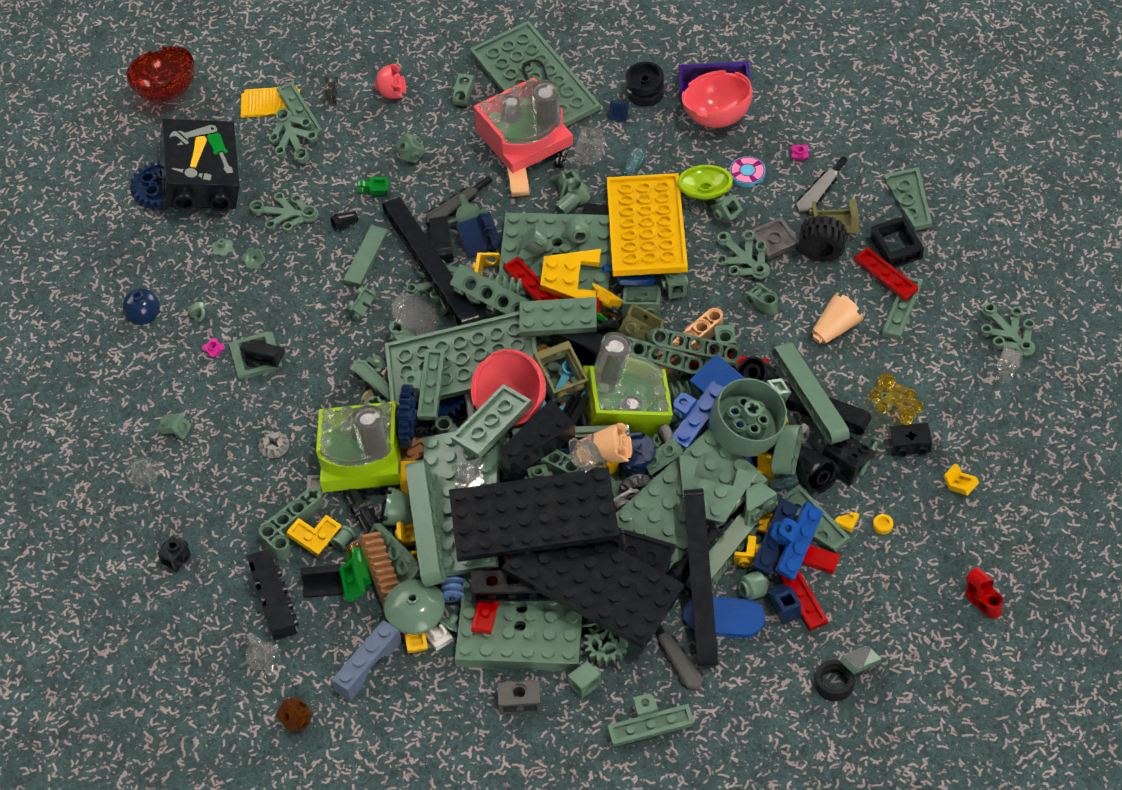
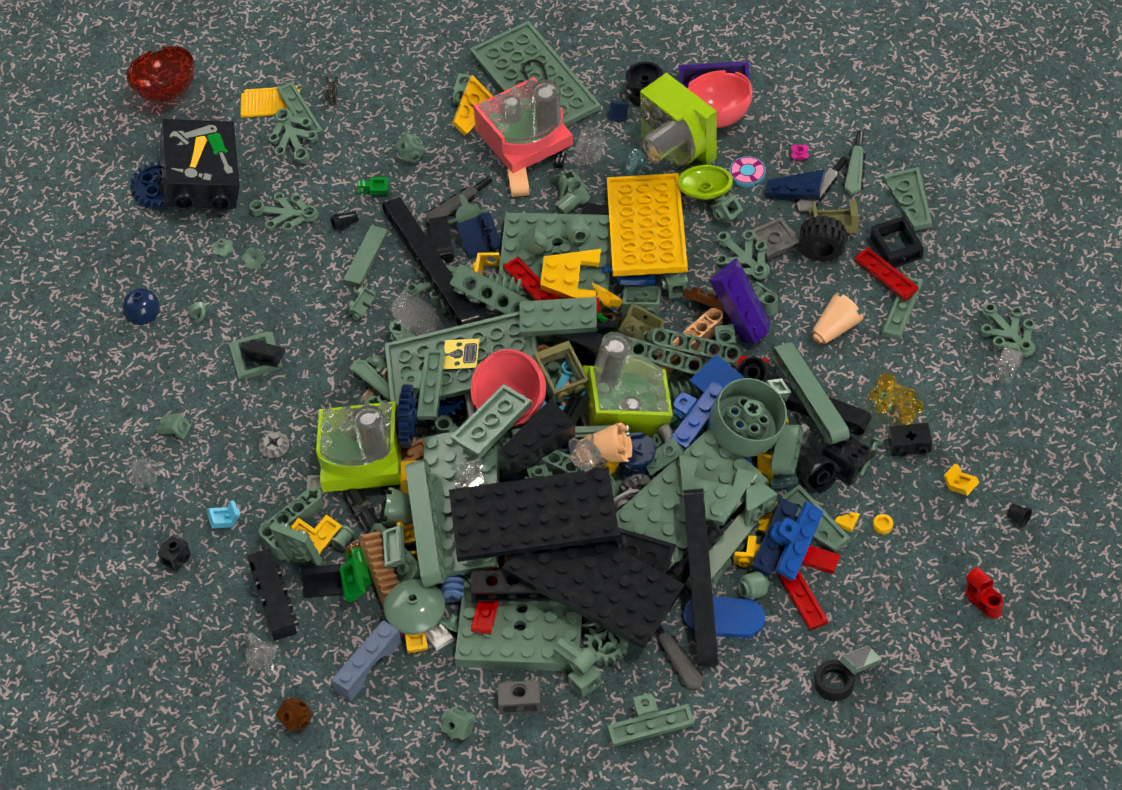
(213, 352): dark pink plate -> none
(224, 517): none -> medium azure bracket
(296, 545): none -> sand green plate
(389, 79): coral cylinder -> none
(394, 547): none -> sand green tile
(457, 722): none -> sand green brick
(461, 353): none -> sticker
(473, 95): none -> yellow wing
(578, 659): none -> sand green piece
(676, 124): none -> piece
(706, 298): none -> reddish brown wing
(741, 302): none -> dark purple slope
(784, 602): dark blue slope -> none
(800, 186): none -> dark blue wing
(854, 173): none -> sand green sword
(1019, 514): none -> black piece

